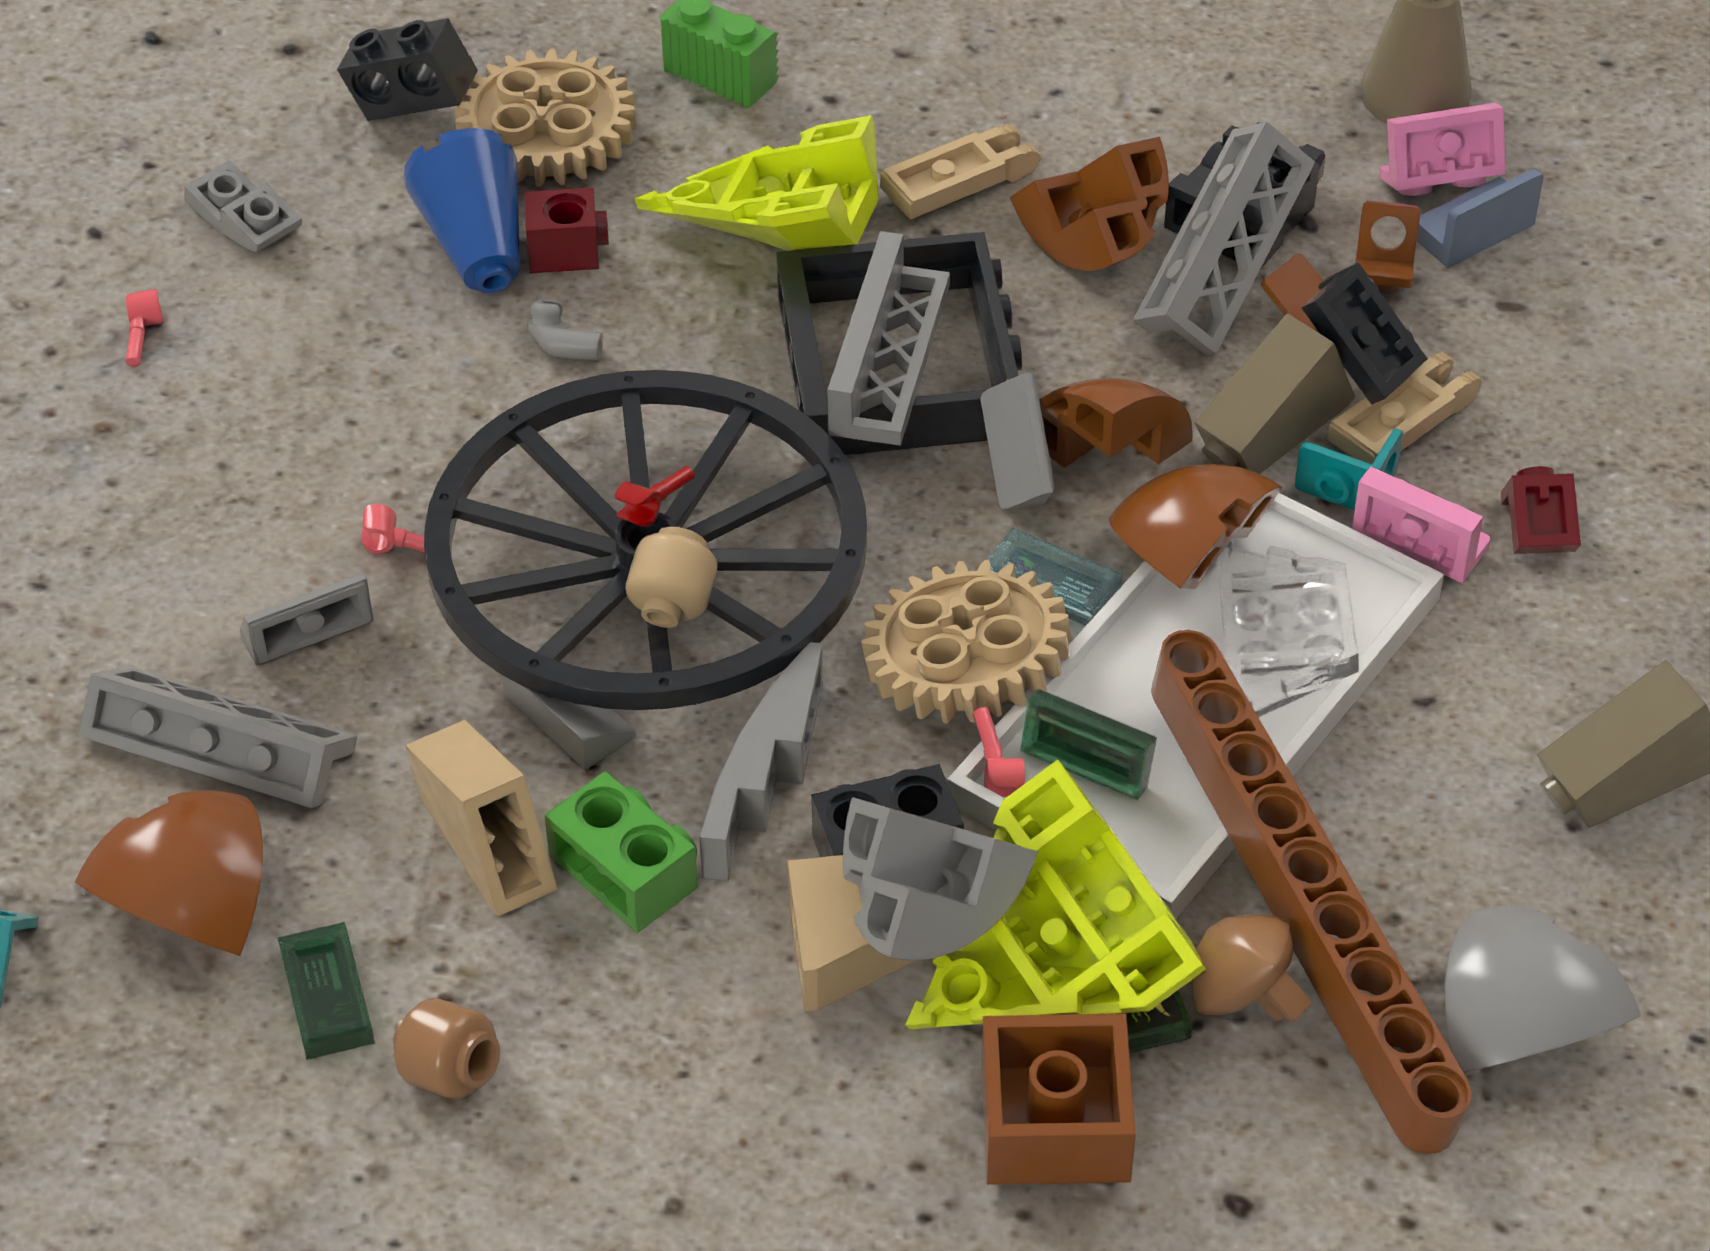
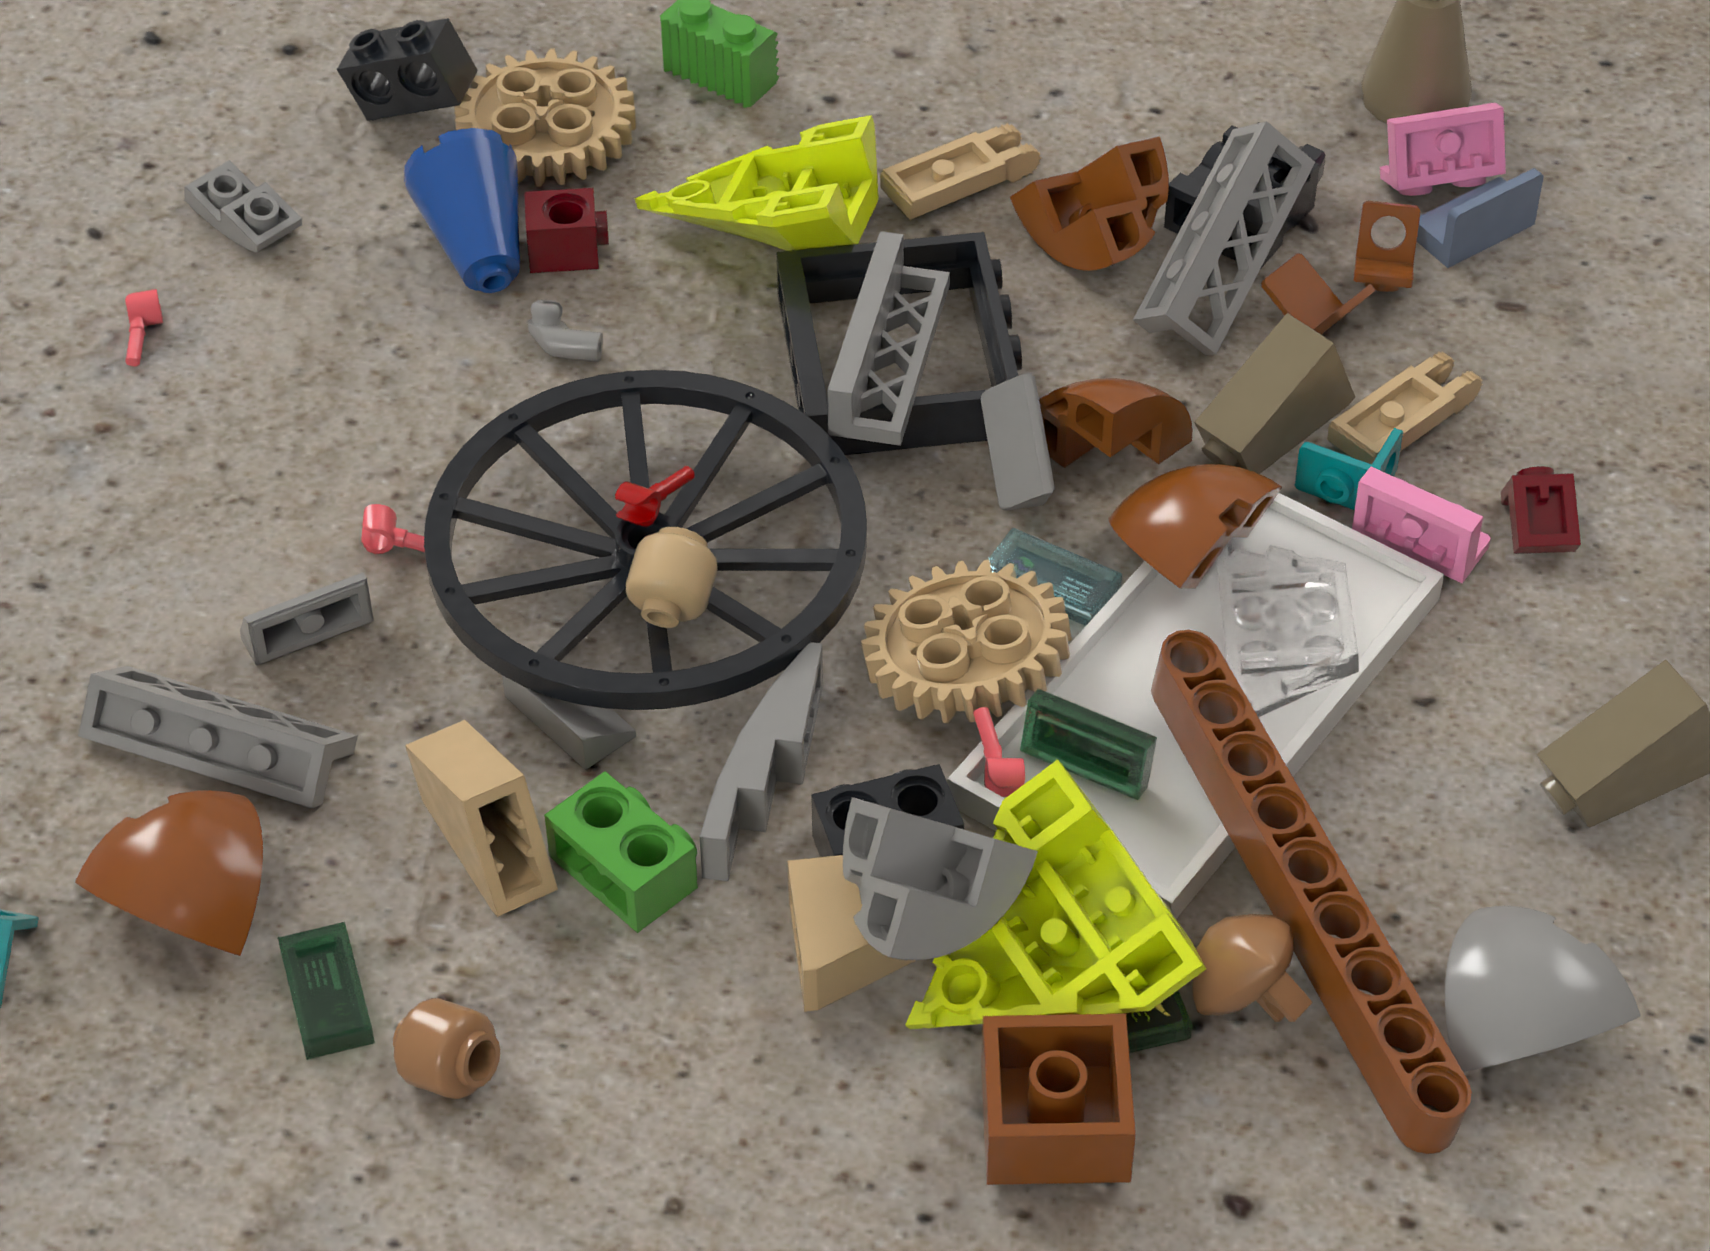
(1365, 332): black bracket -> none

